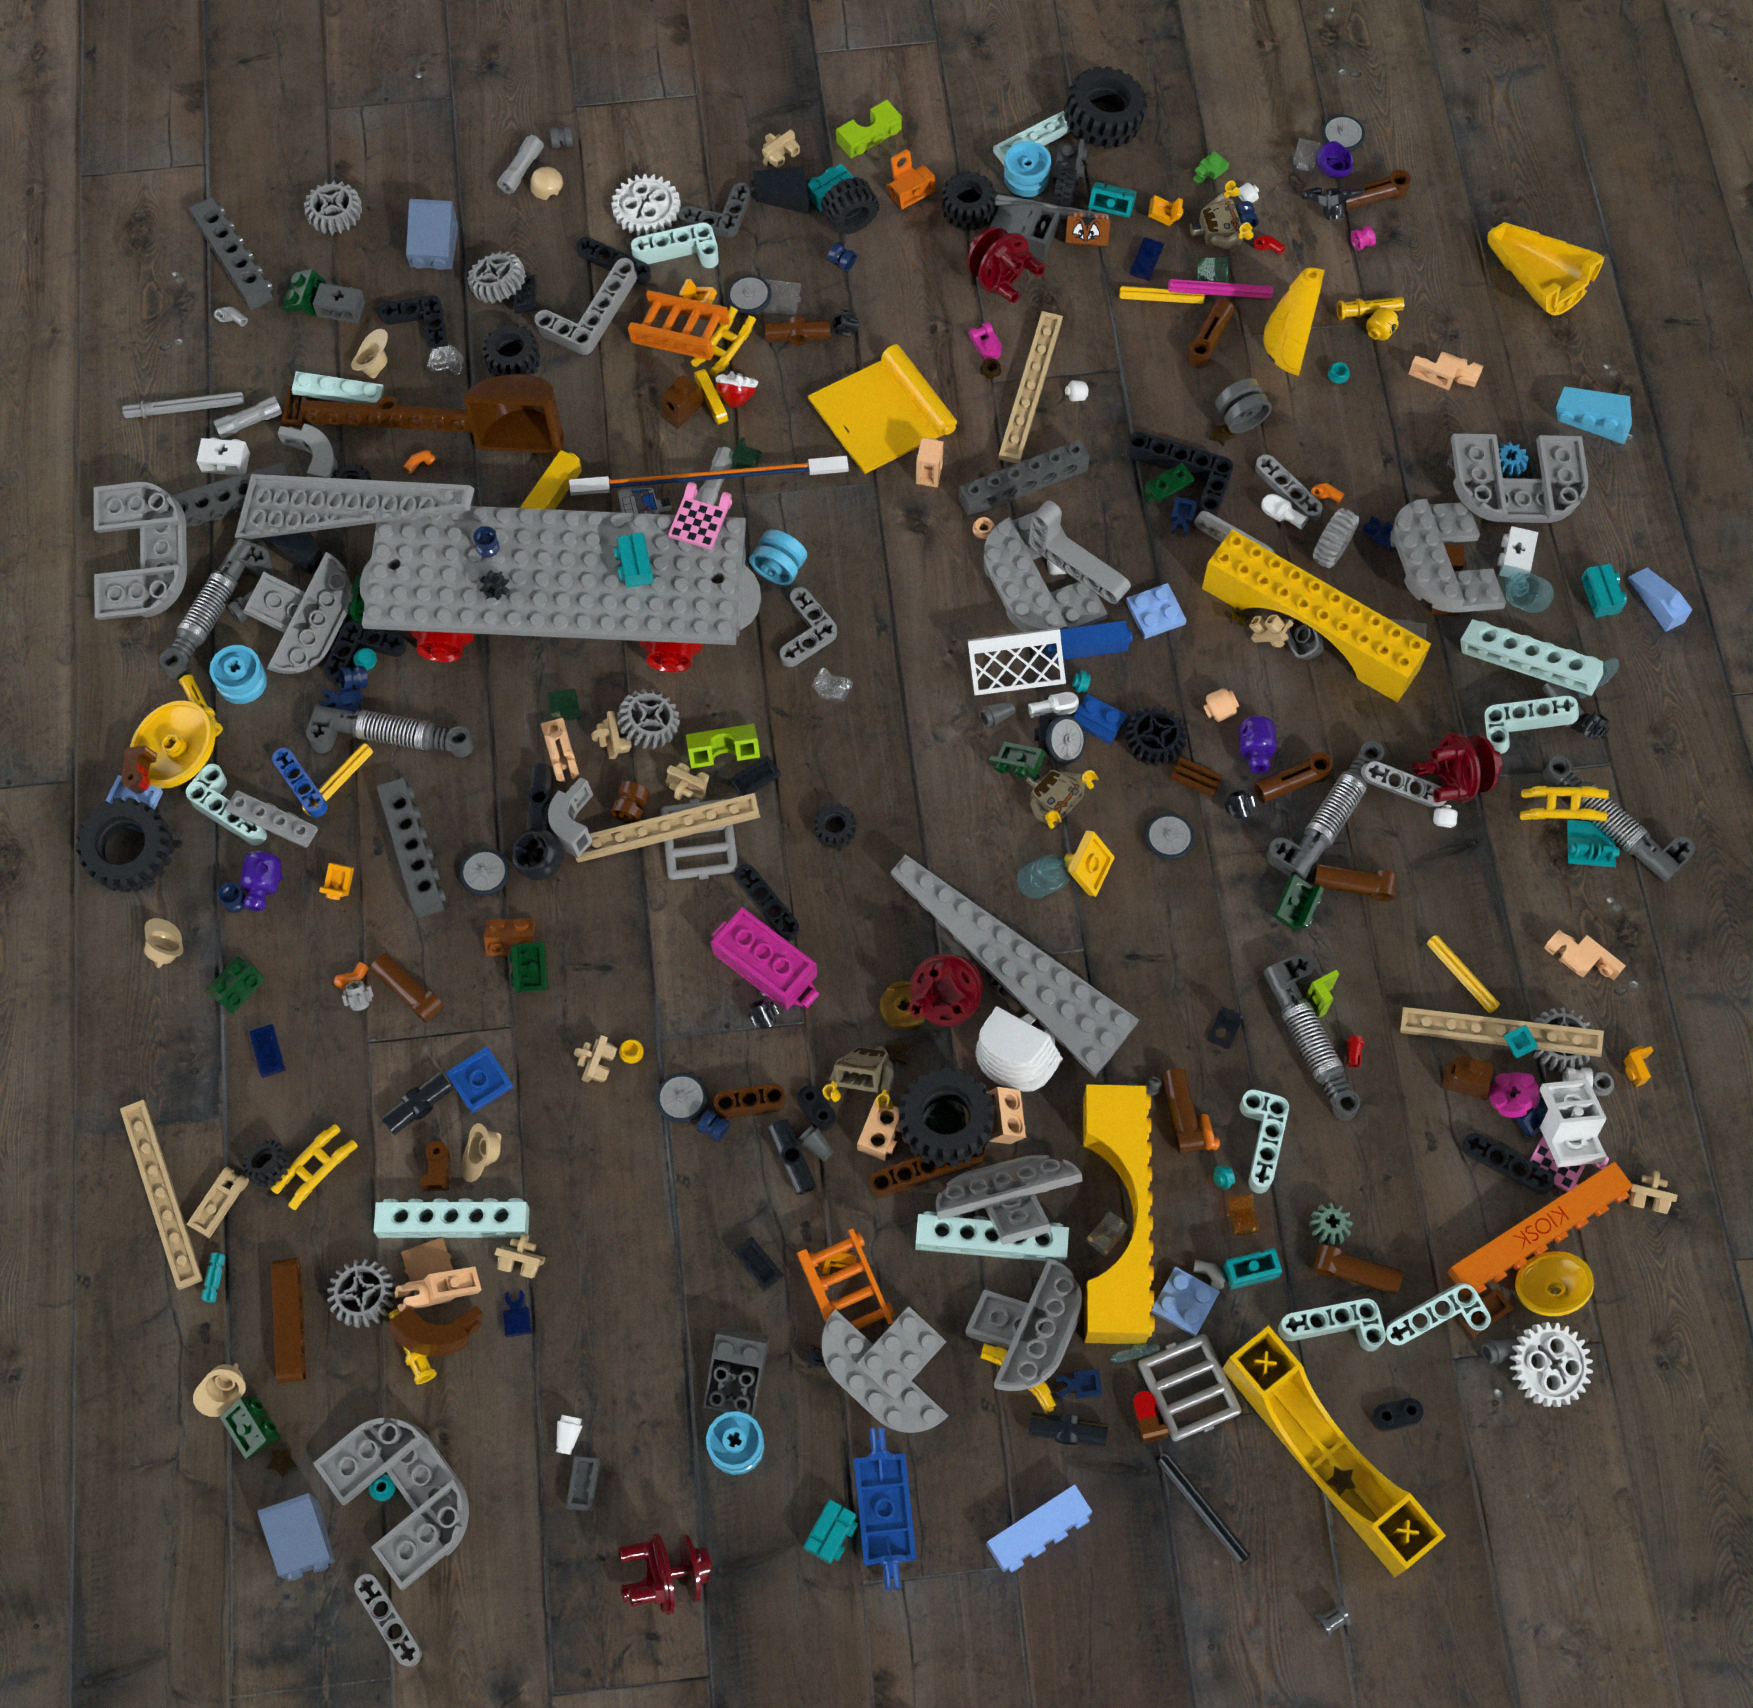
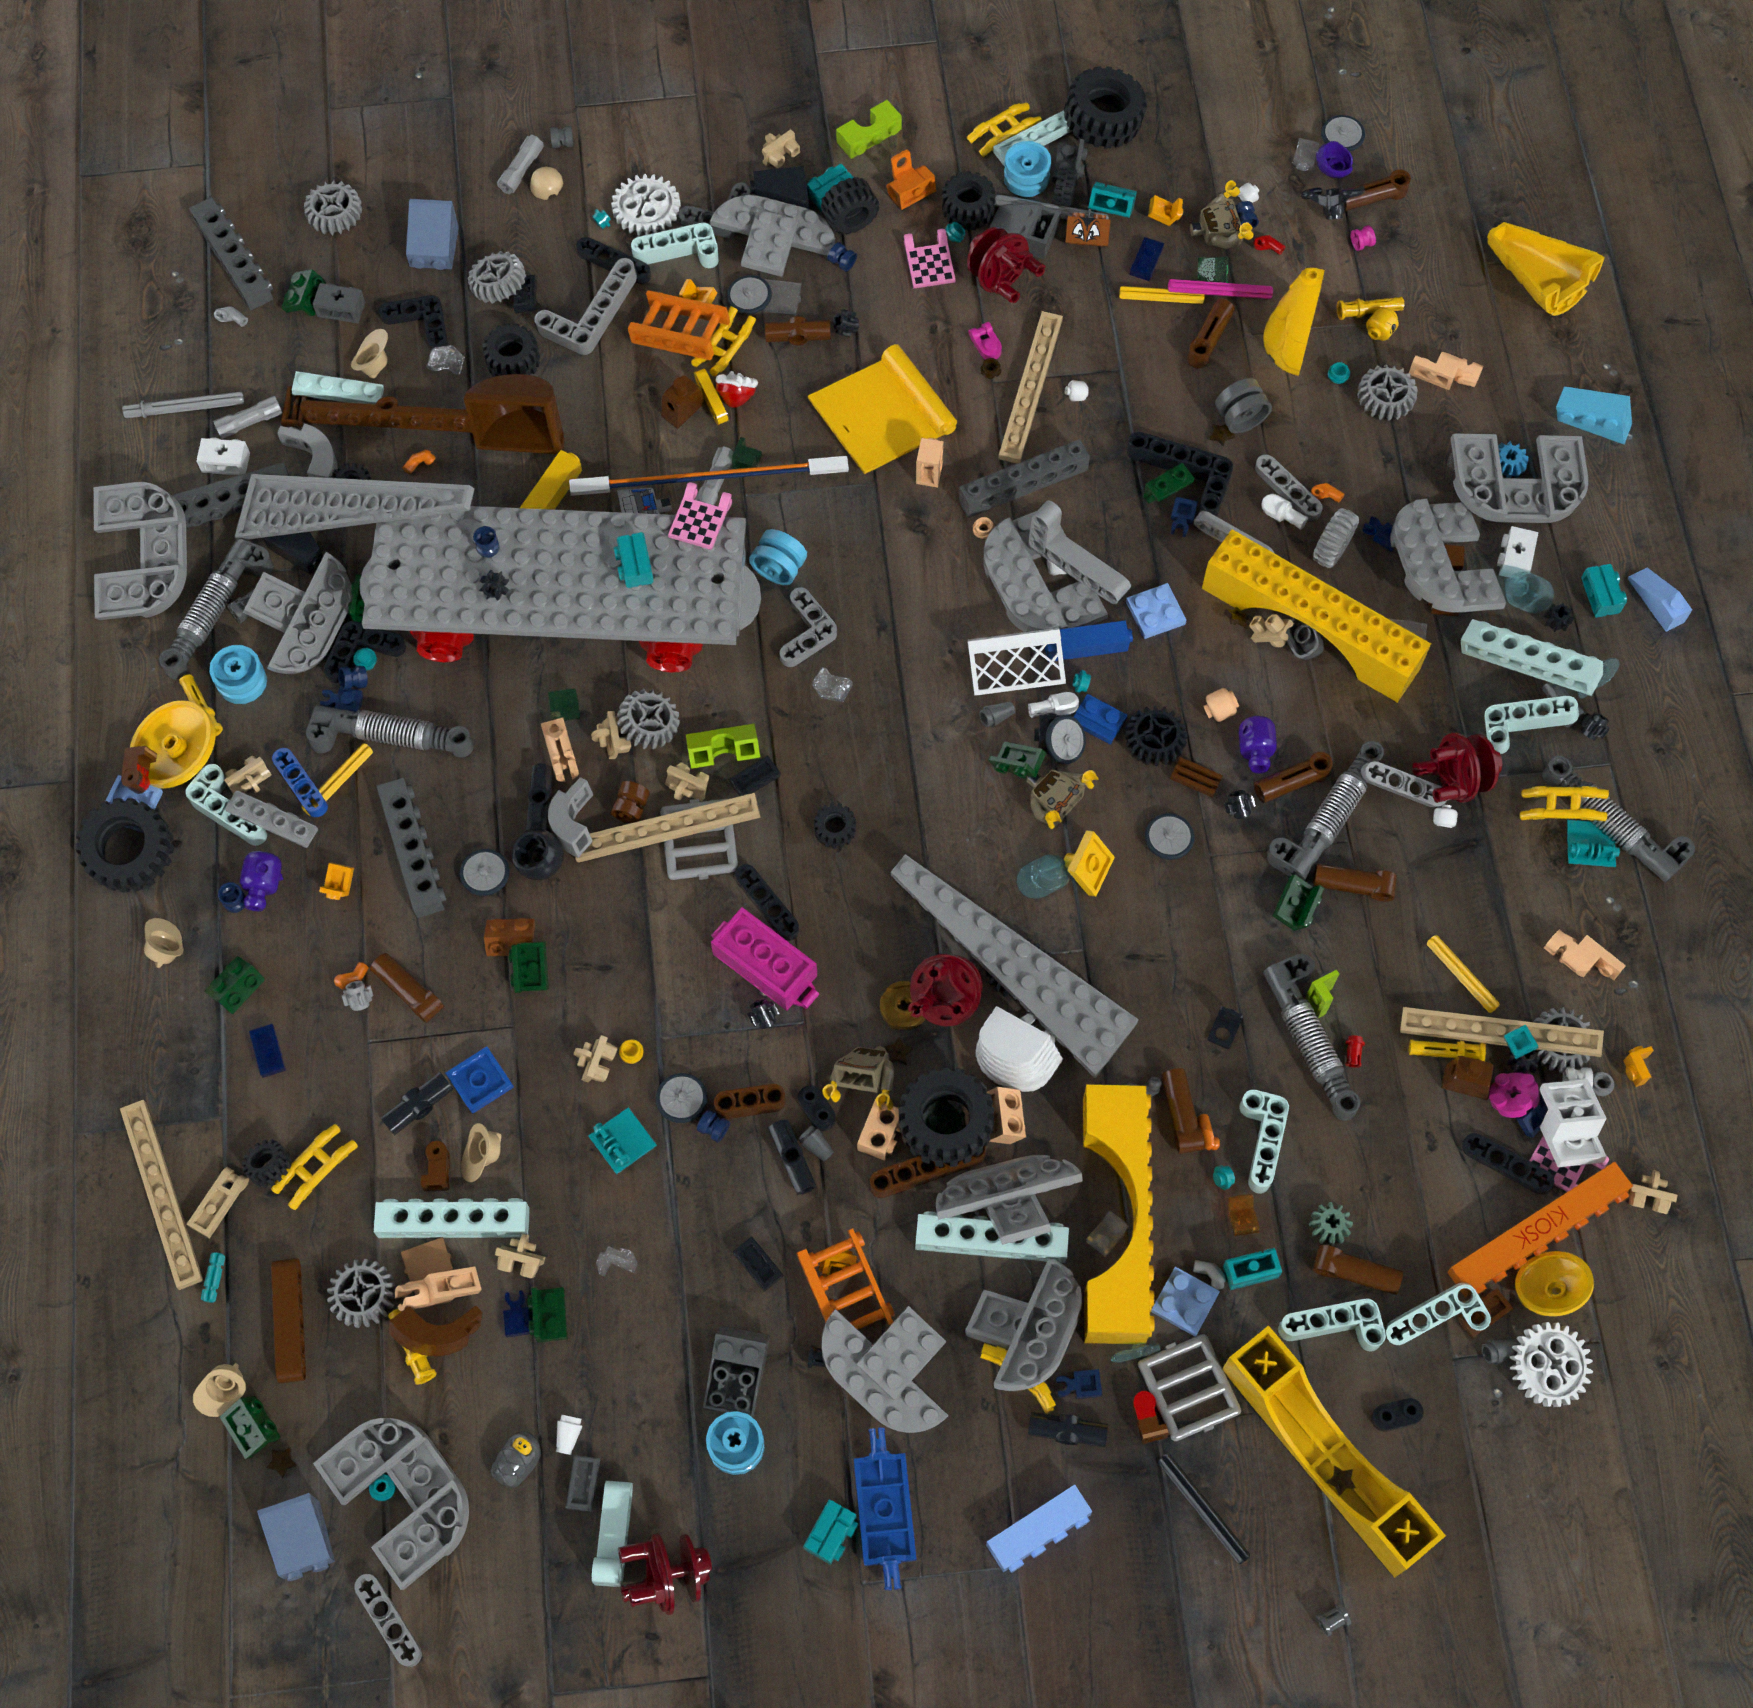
(248, 776): none -> tan hips
(516, 1459): none -> dark grey piece
(549, 1314): none -> dark green bracket
(601, 218): none -> teal plate
(612, 1534): none -> light aqua beam
(622, 1140): none -> teal hinge
(622, 1258): none -> clear bracket
(773, 230): none -> light grey plate
(931, 263): none -> bright pink flag
(955, 232): none -> teal plate
(1000, 136): none -> yellow piece
(1210, 166): bright green plate -> none
(1381, 398): none -> light grey gear
(1460, 1049): none -> yellow pin
(1525, 1063): none -> black gear
(1558, 617): none -> black gear

